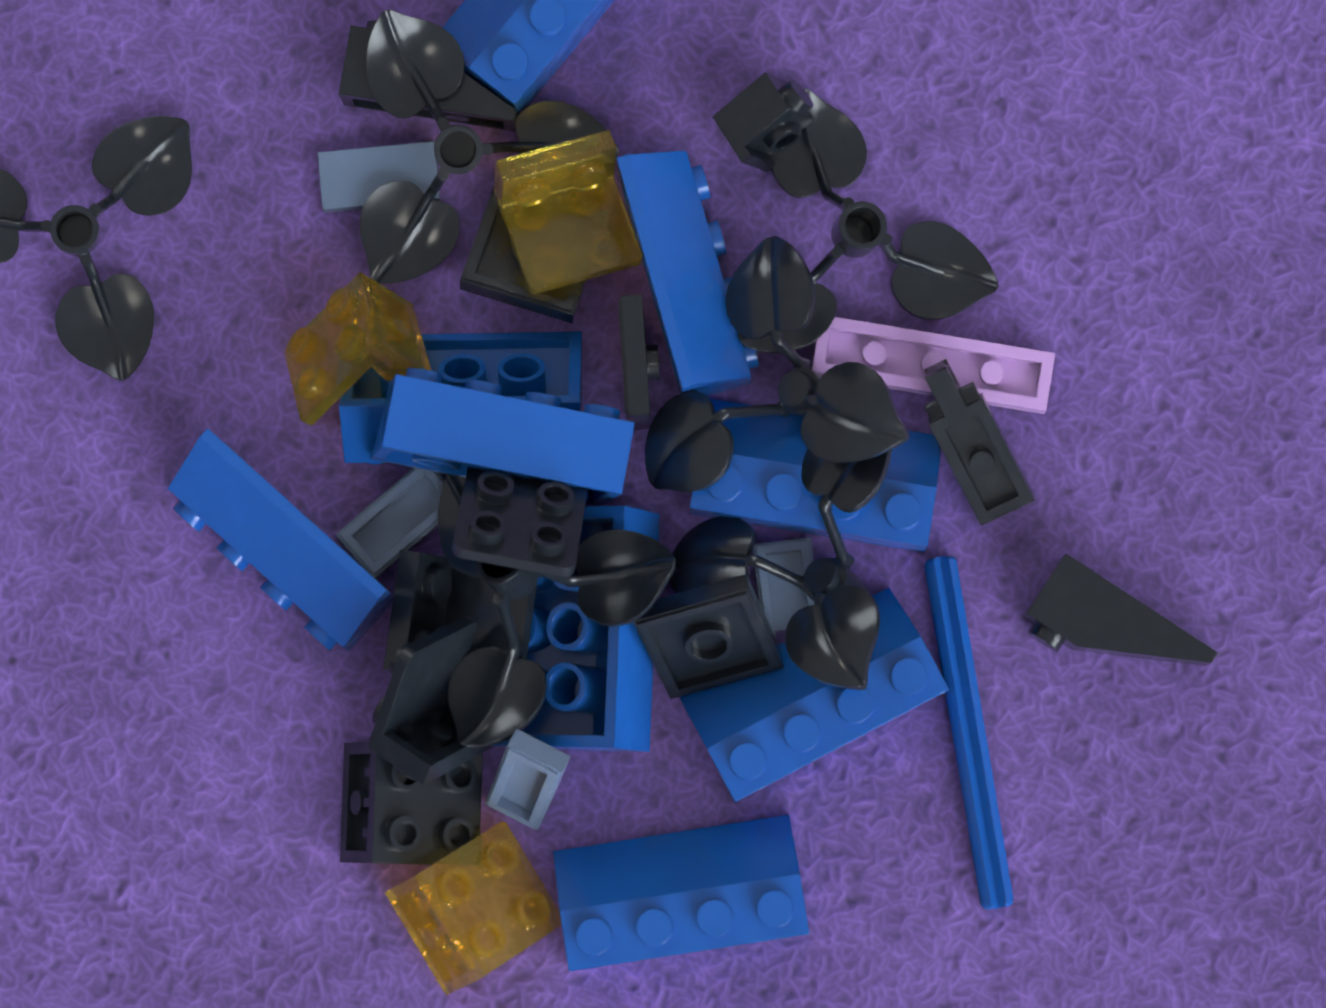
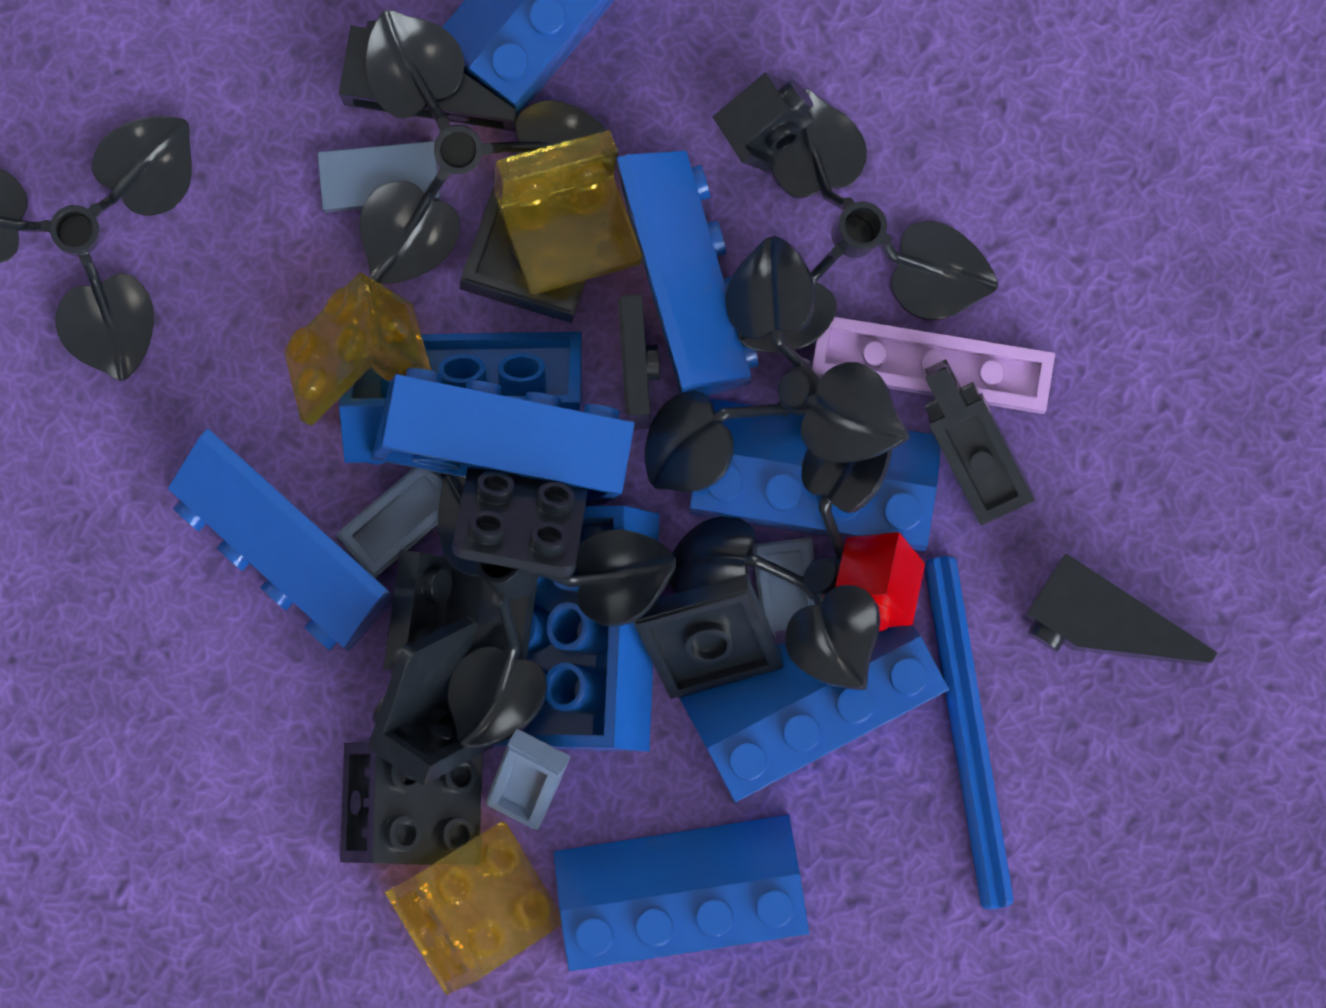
(887, 571): none -> red brick

